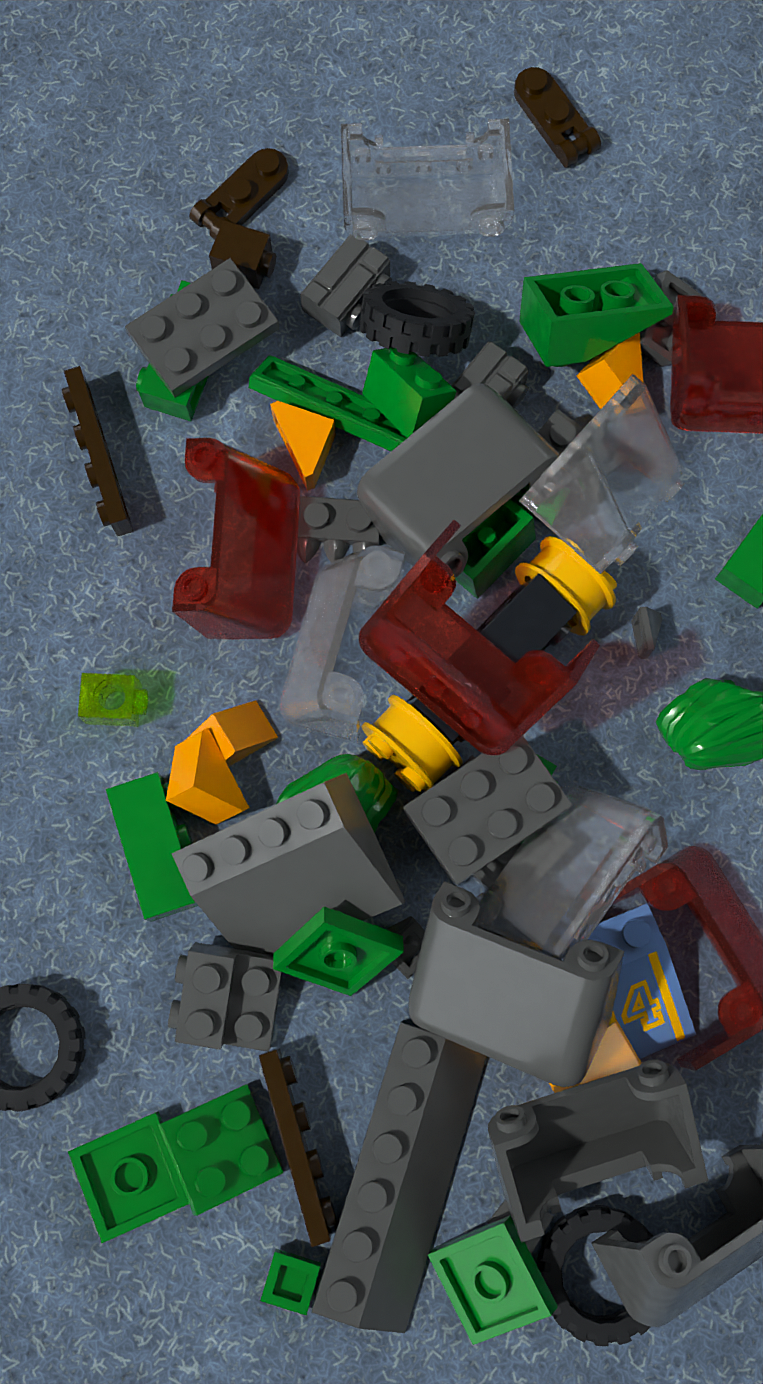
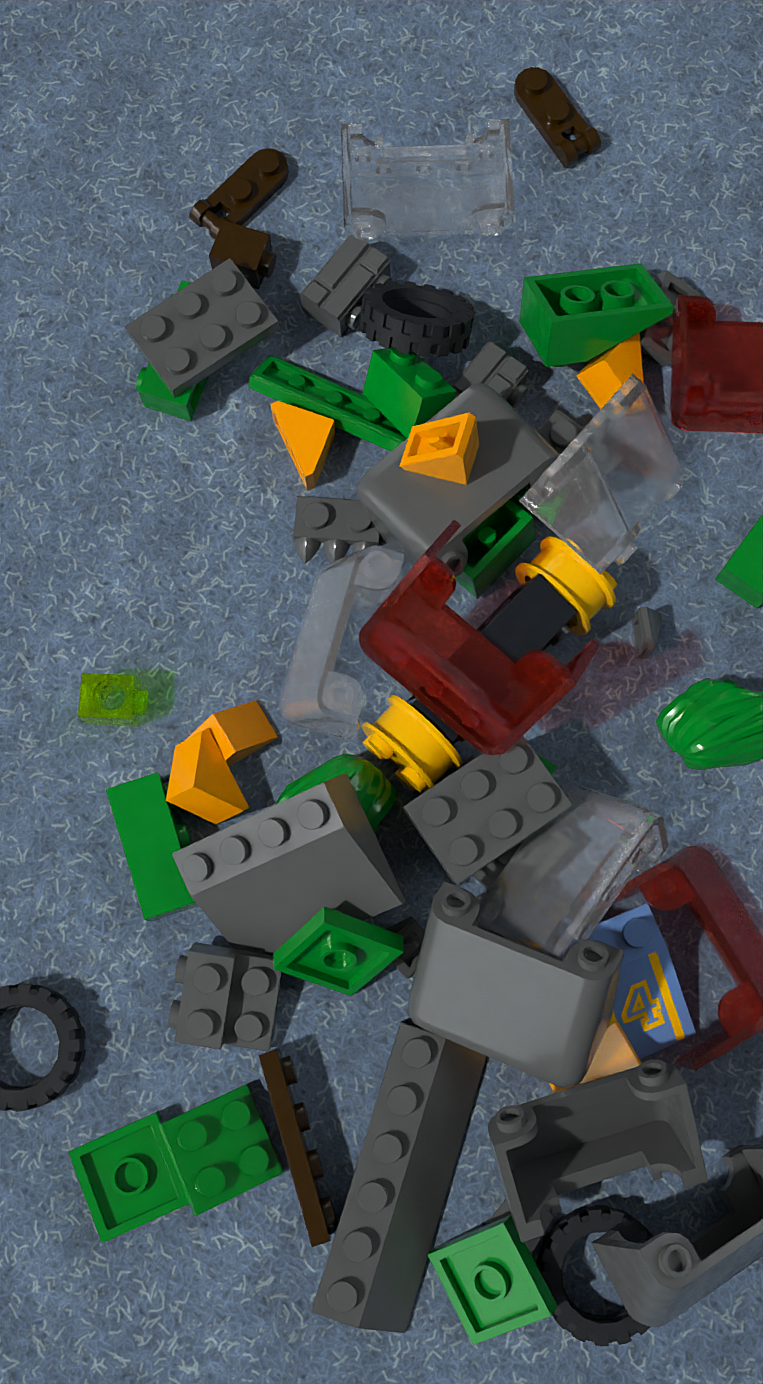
(91, 437): dark brown plate -> none
(253, 547): clear red windscreen -> none
(290, 1282): green plate -> none
(443, 448): none -> light orange slope

